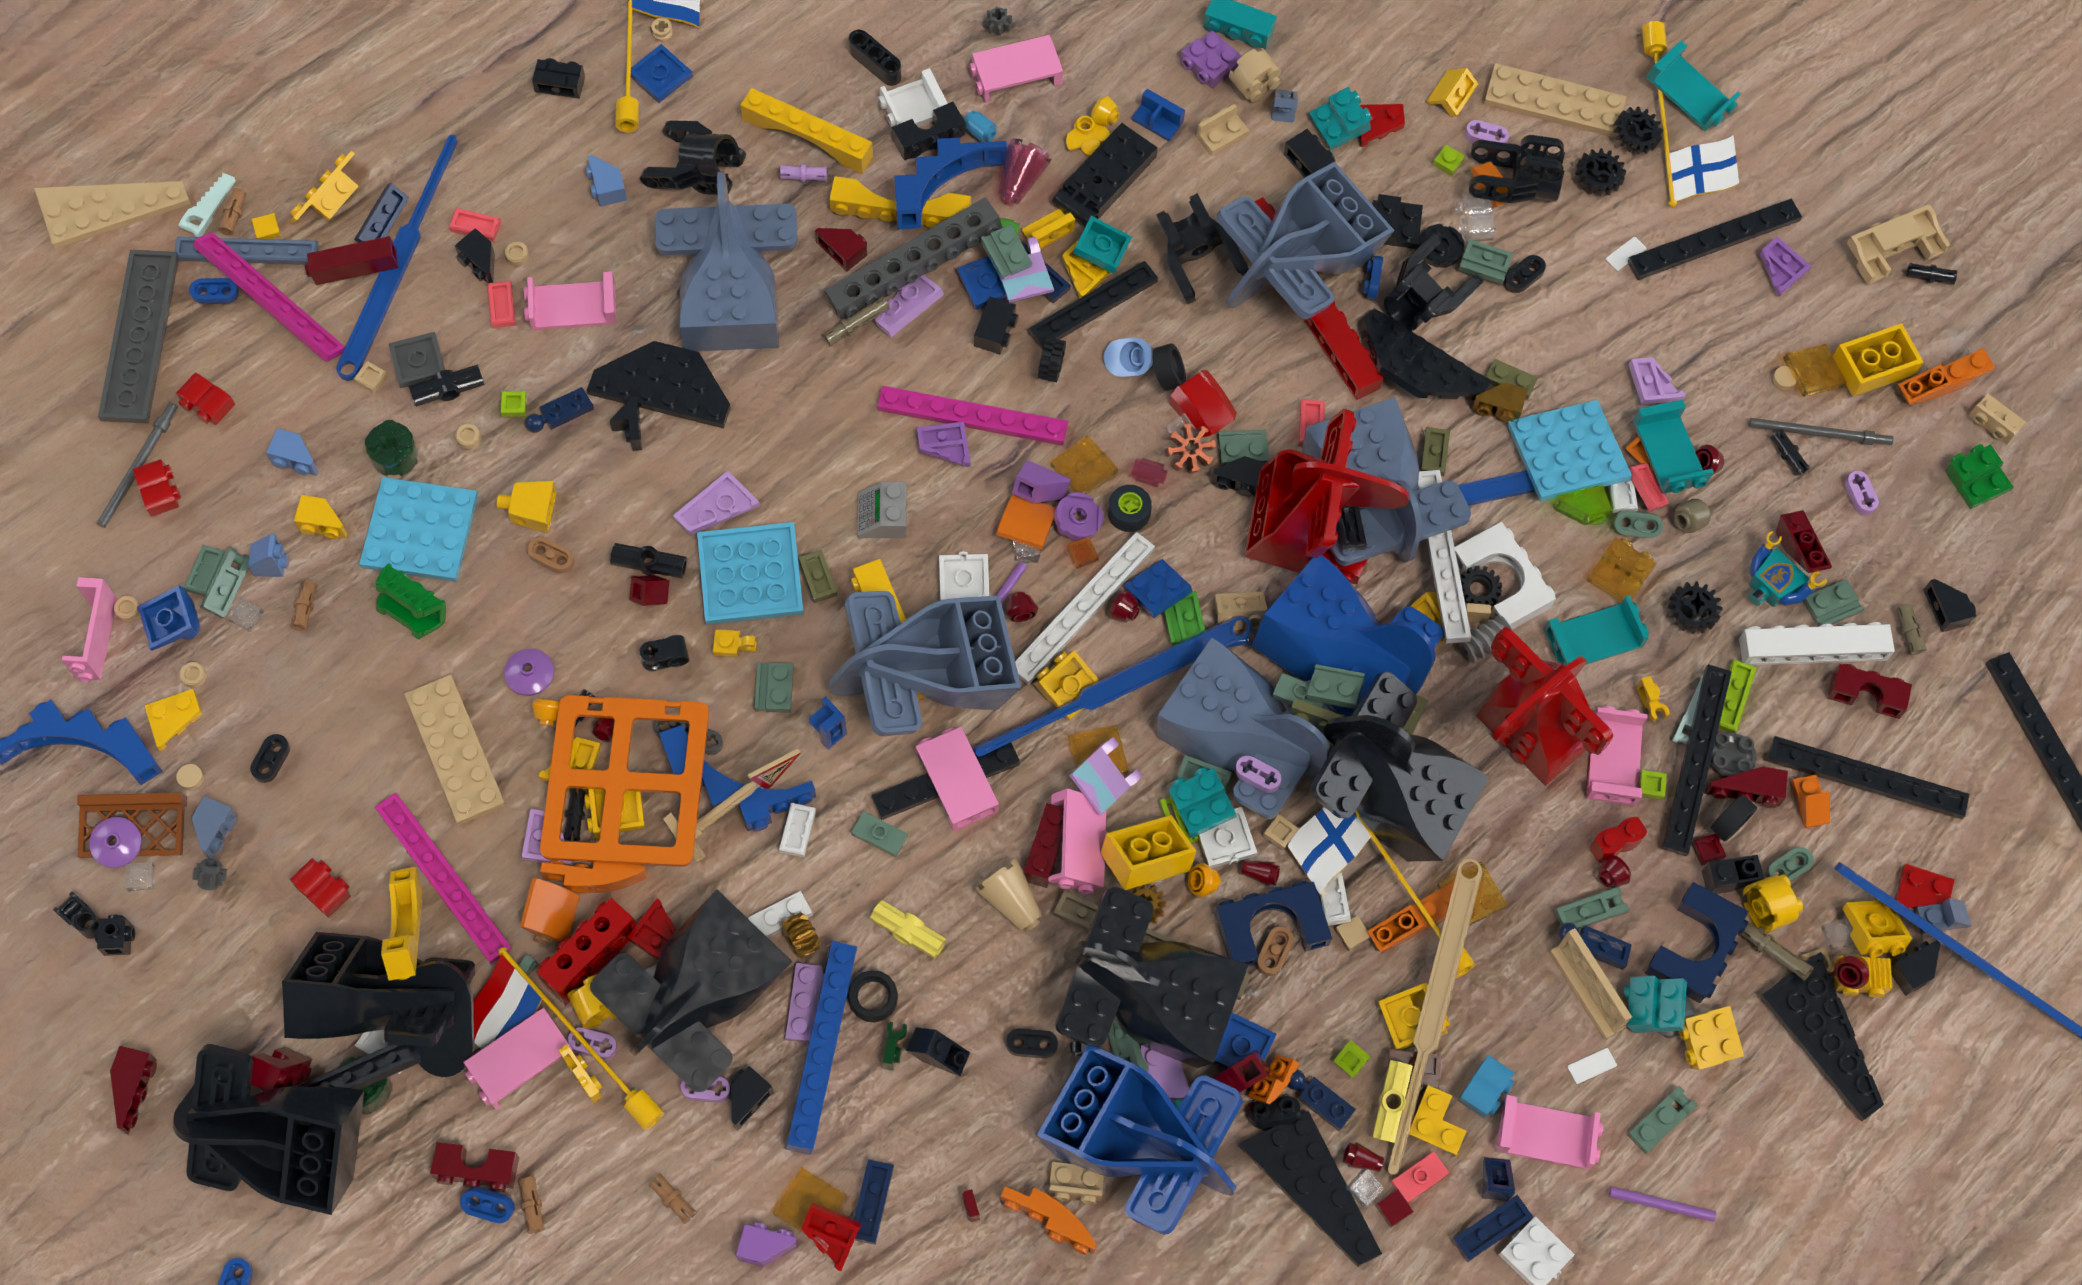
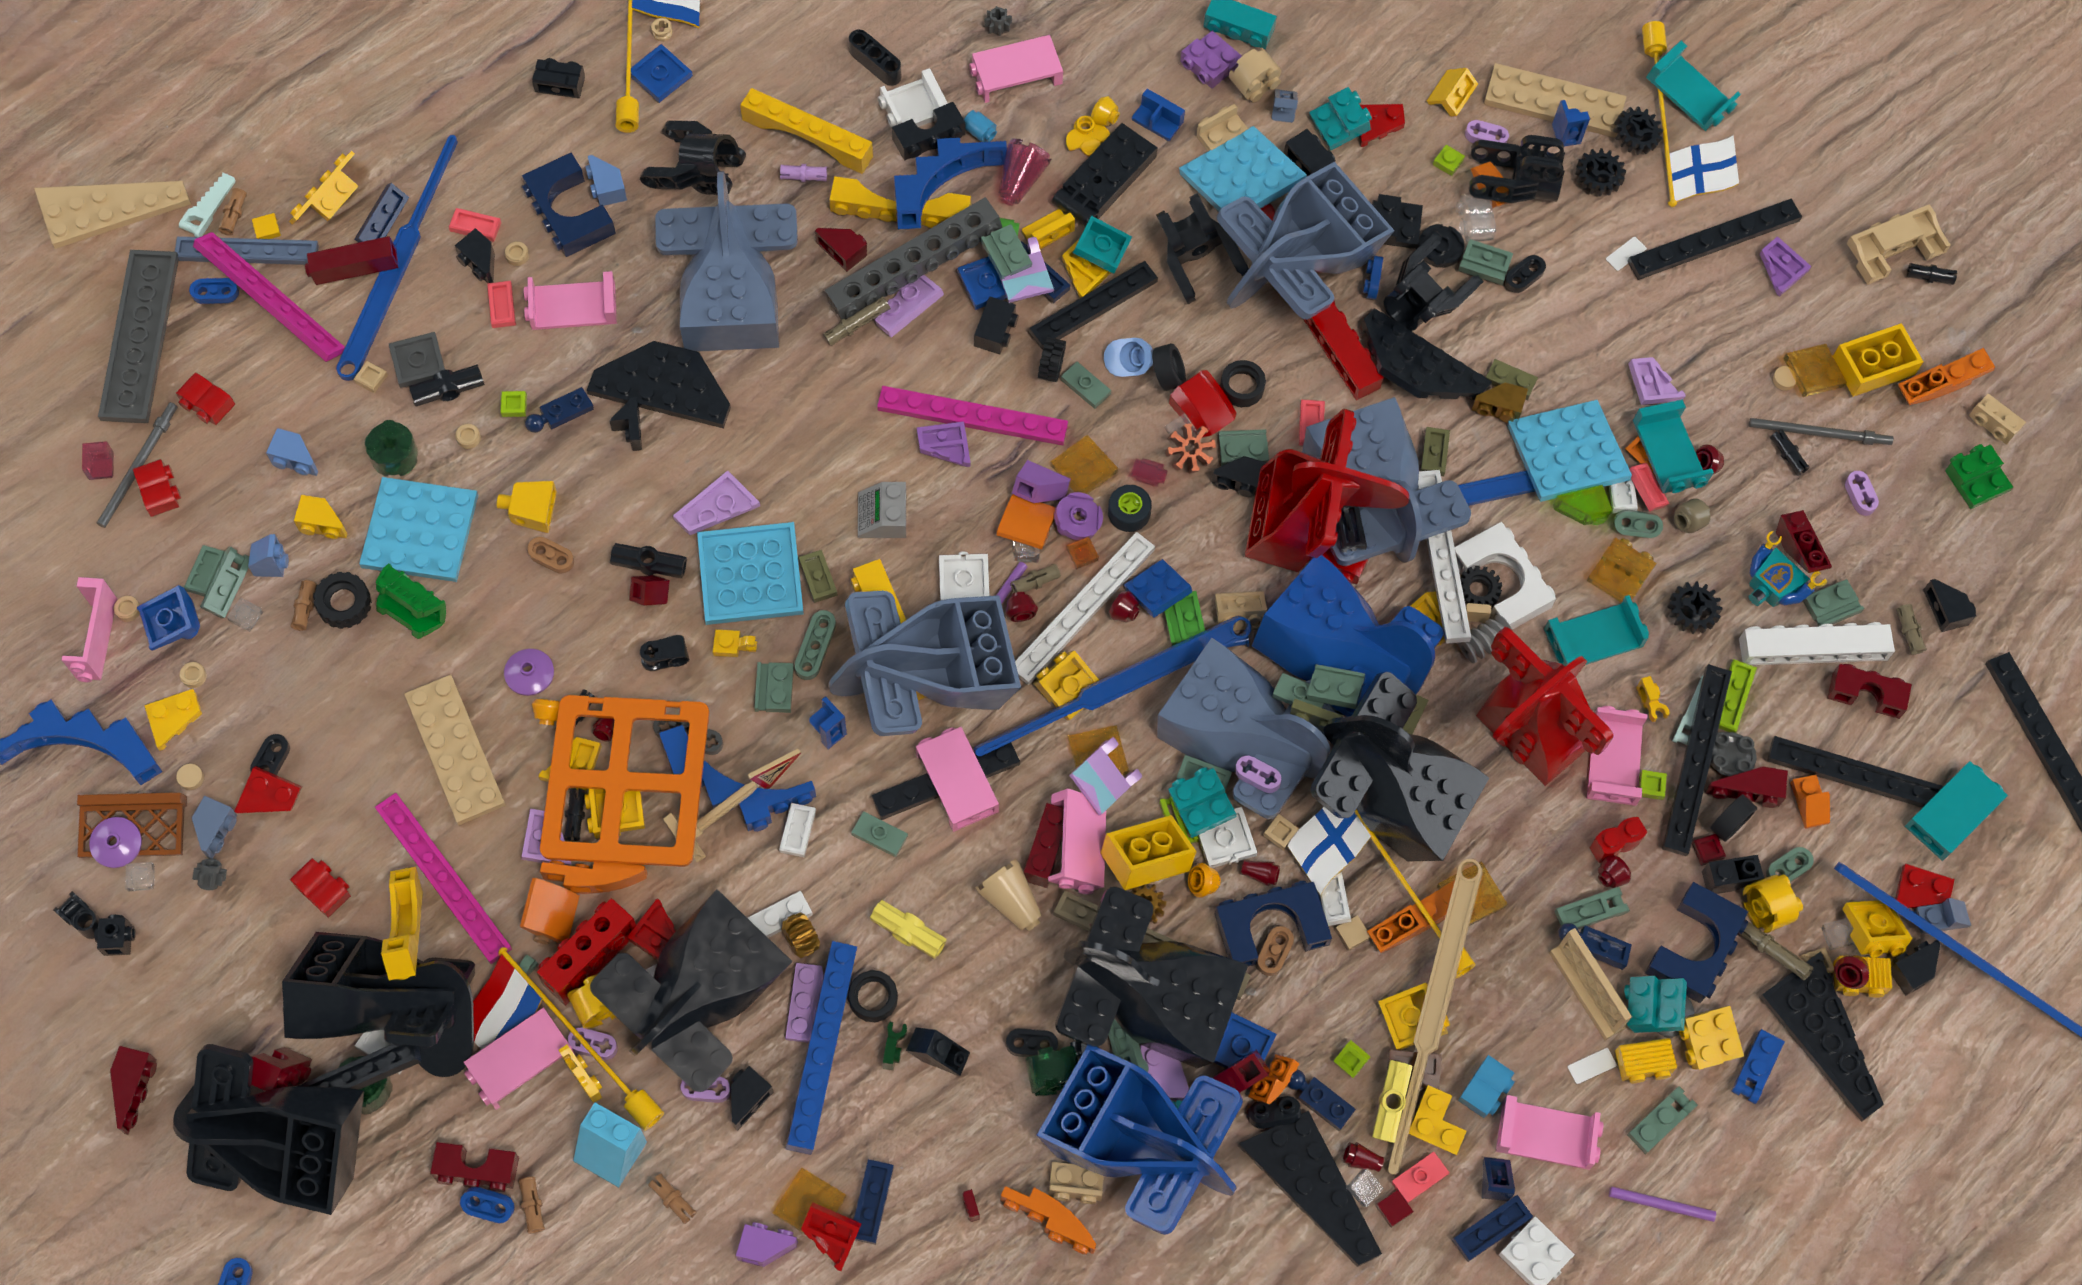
(97, 460): none -> clear pink panel
(267, 793): none -> red wing
(338, 582): none -> black tyre
(569, 233): none -> dark blue arch
(608, 1144): none -> medium azure slope
(815, 635): none -> sand green plate
(1036, 579): none -> dark tan pin
(1050, 1069): none -> clear green brick
(1085, 385): none -> sand green plate
(1241, 168): none -> medium azure plate
(1248, 368): none -> black tyre
(1570, 124): none -> blue panel
(1646, 1060): none -> yellow brick
(1758, 1065): none -> blue plate
(1956, 810): none -> teal panel

